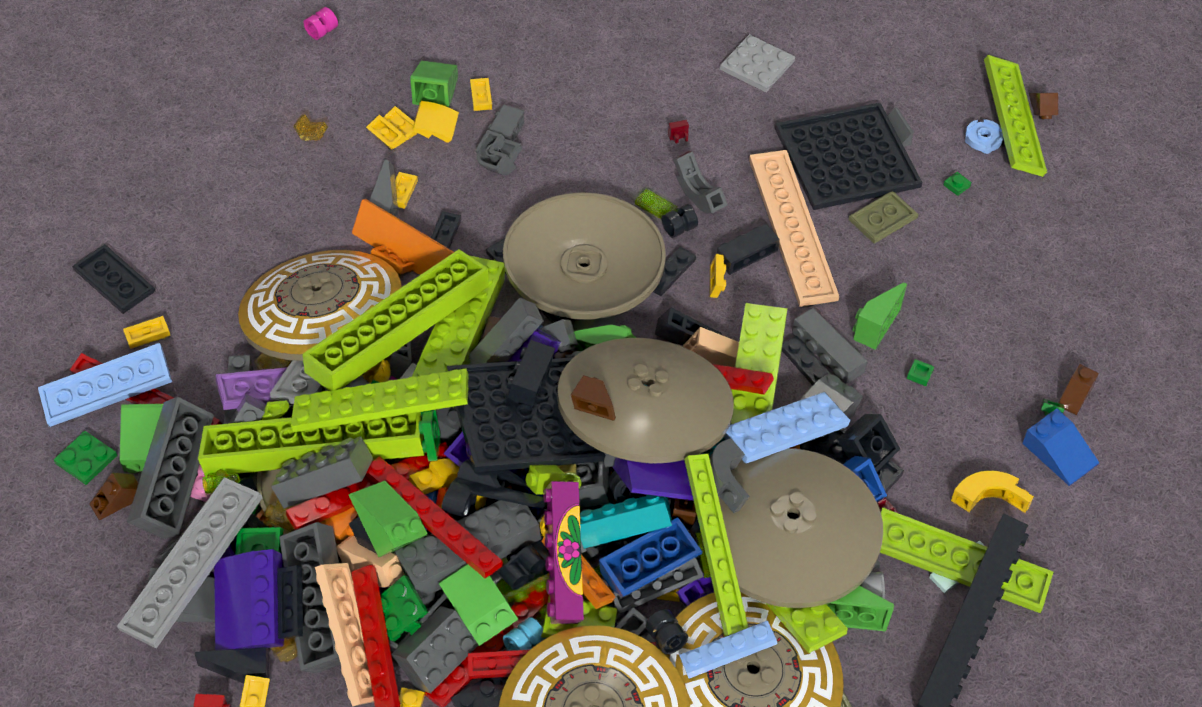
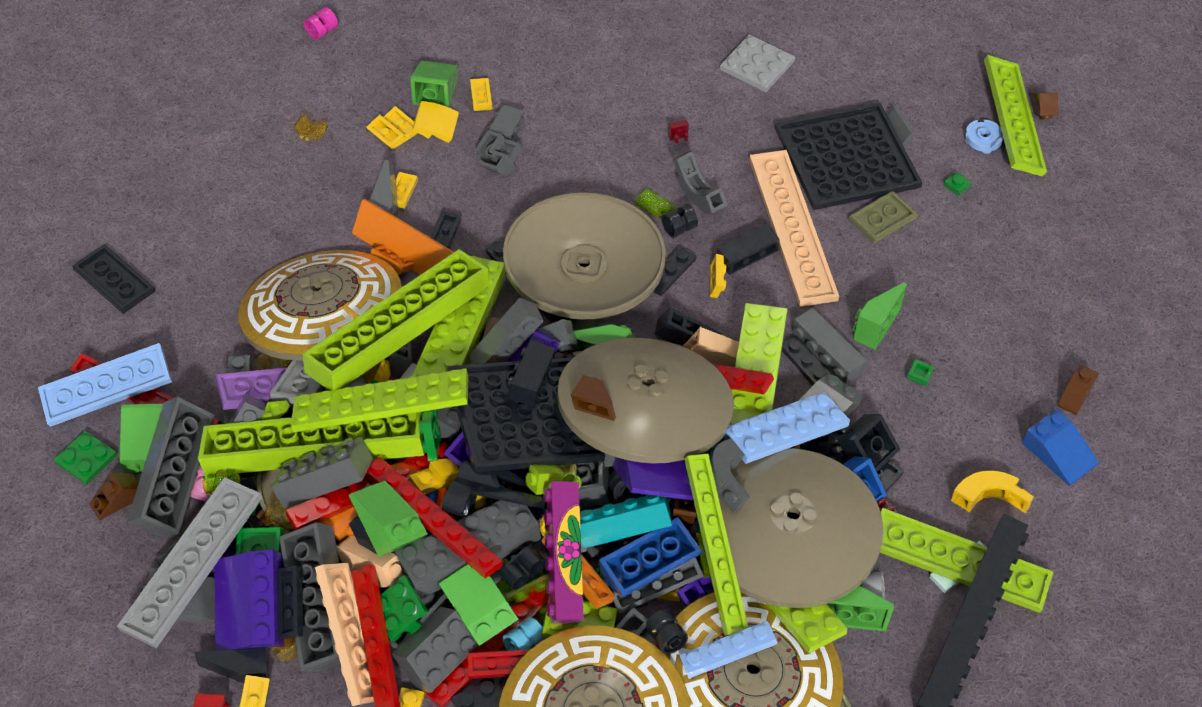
(146, 332): yellow plate -> none
(1049, 406): green plate -> none

